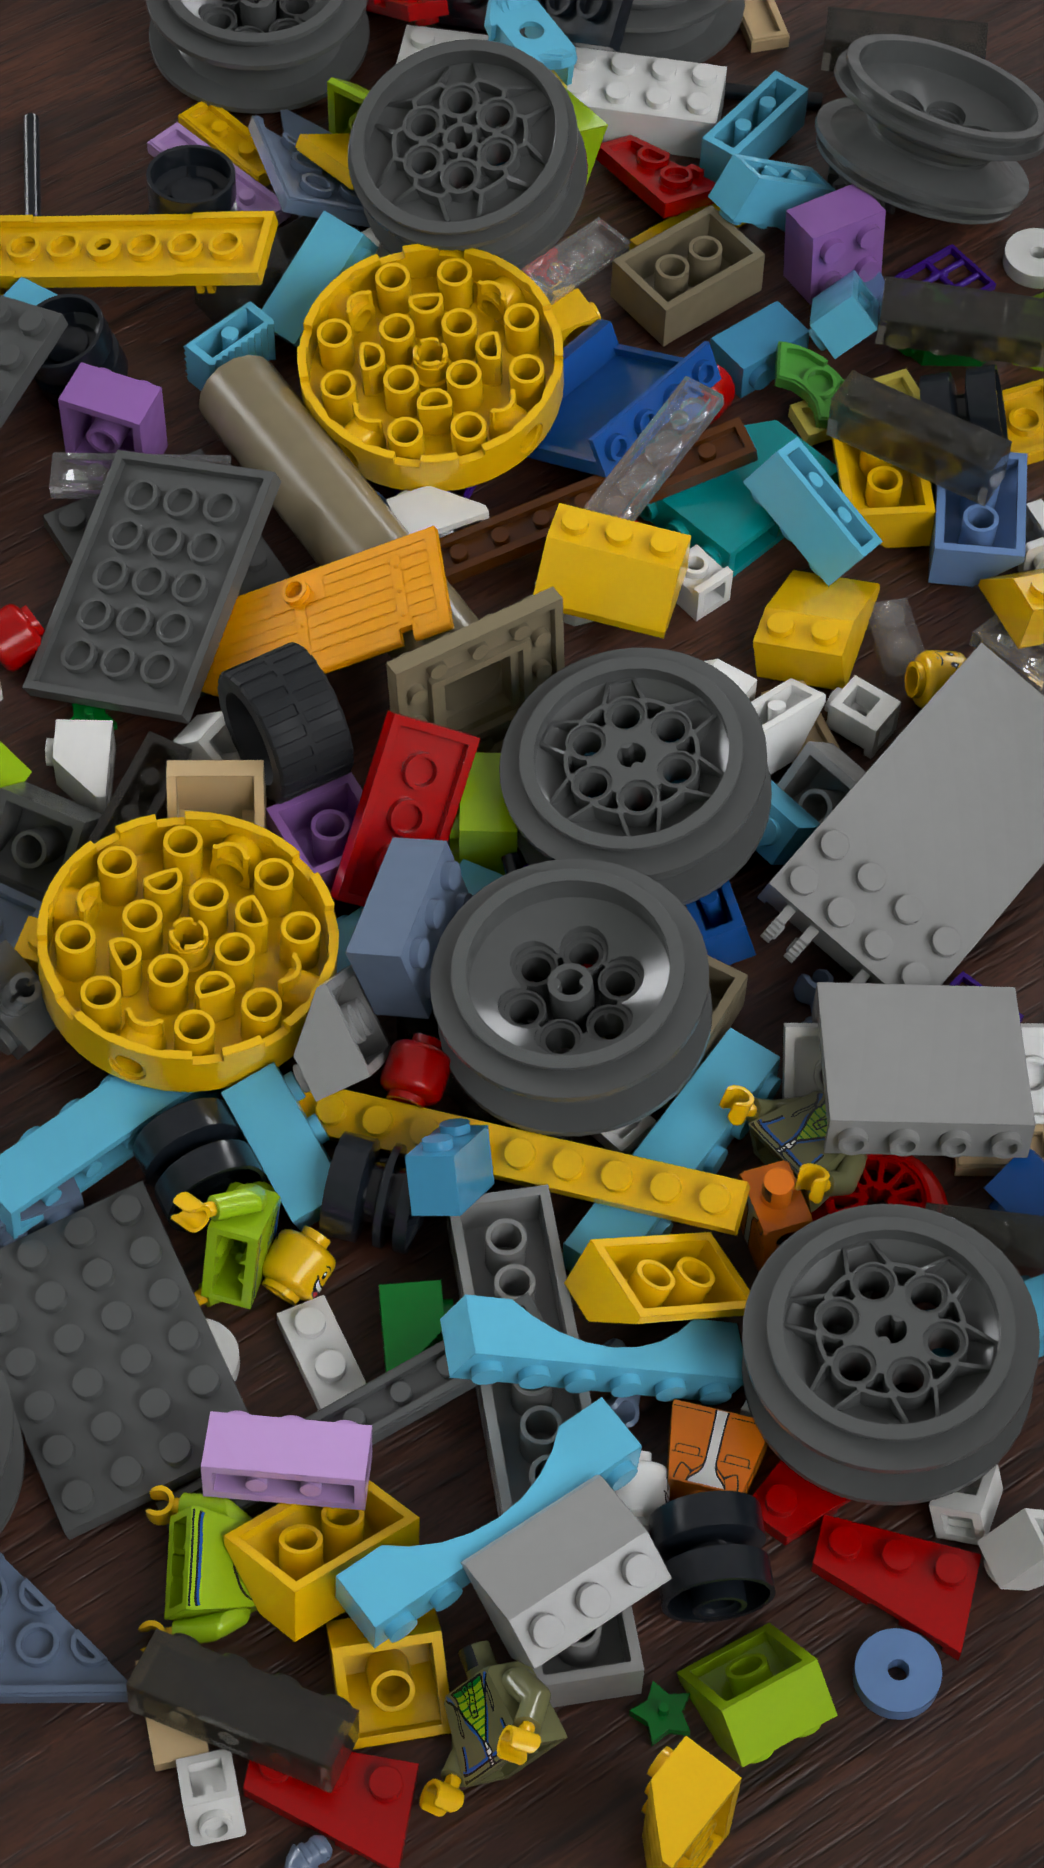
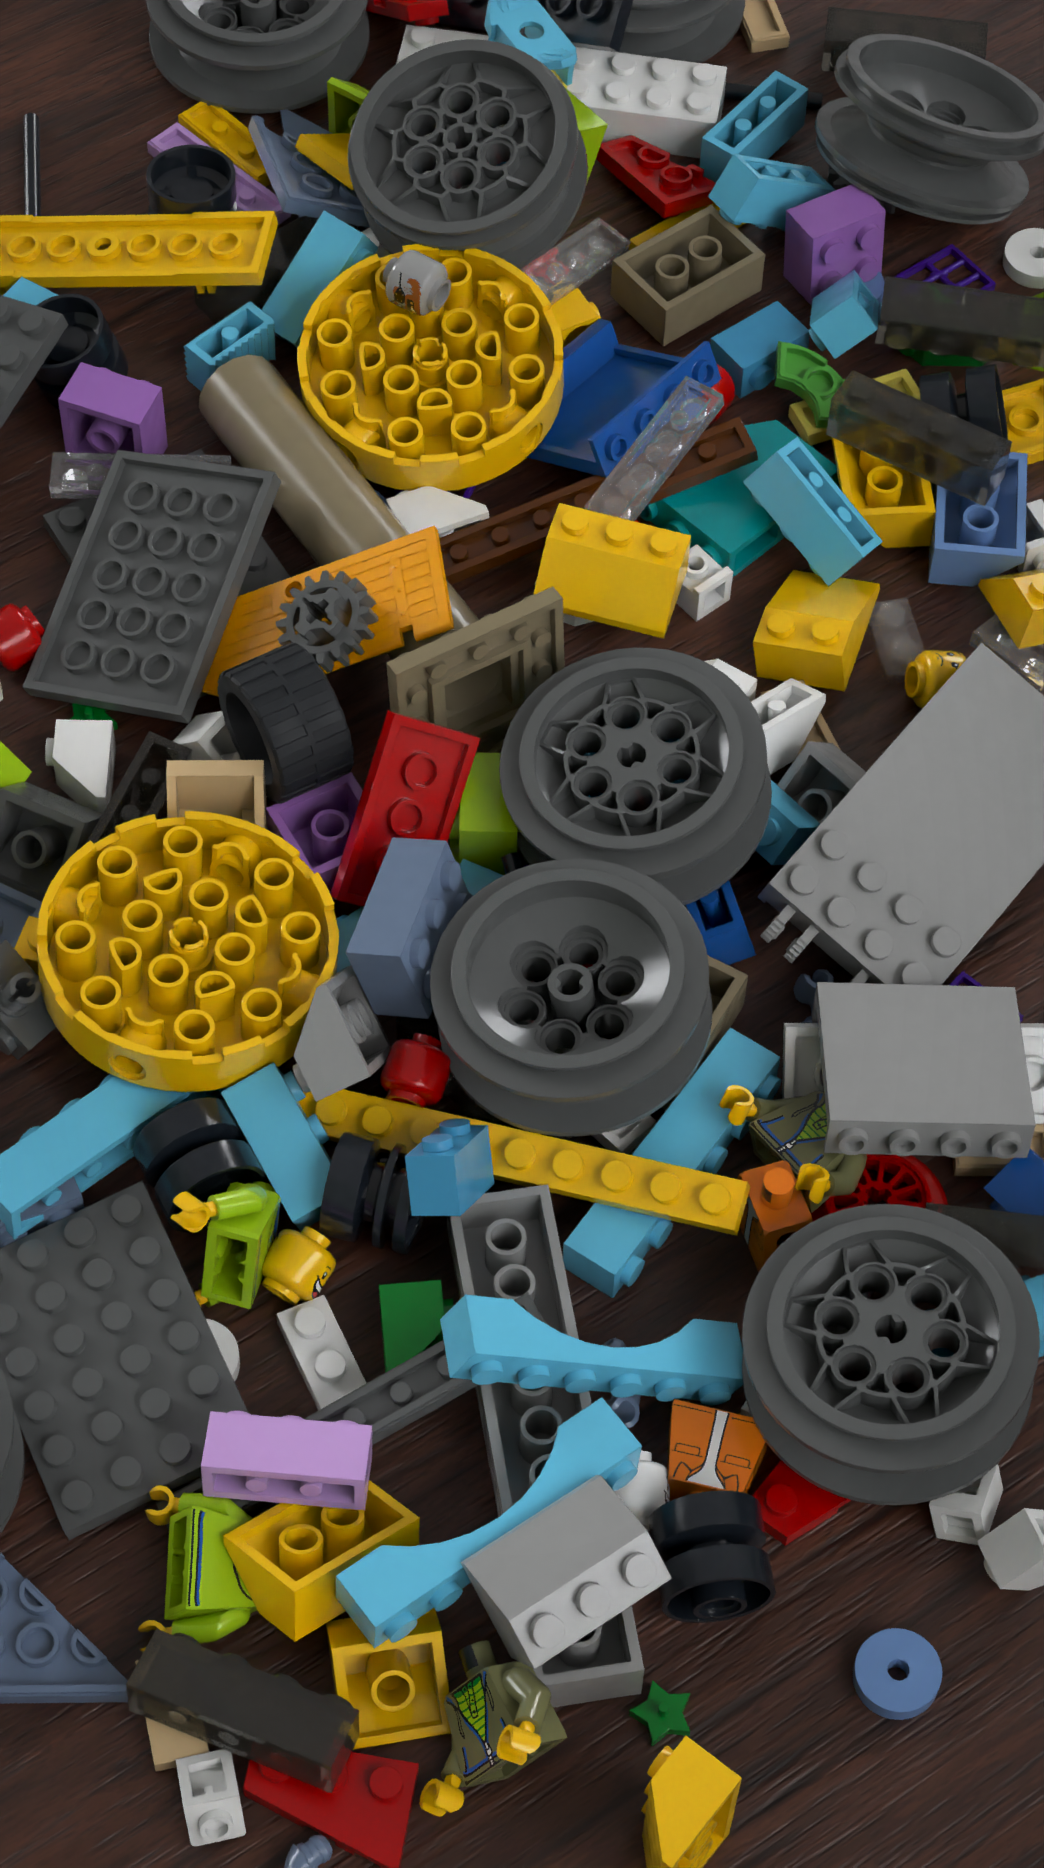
(337, 600): none -> dark grey gear
(416, 283): none -> light grey head
(656, 1280): yellow slope -> none
(758, 1694): lime slope -> none
(863, 714): white brick -> none
(906, 1576): red wing -> none

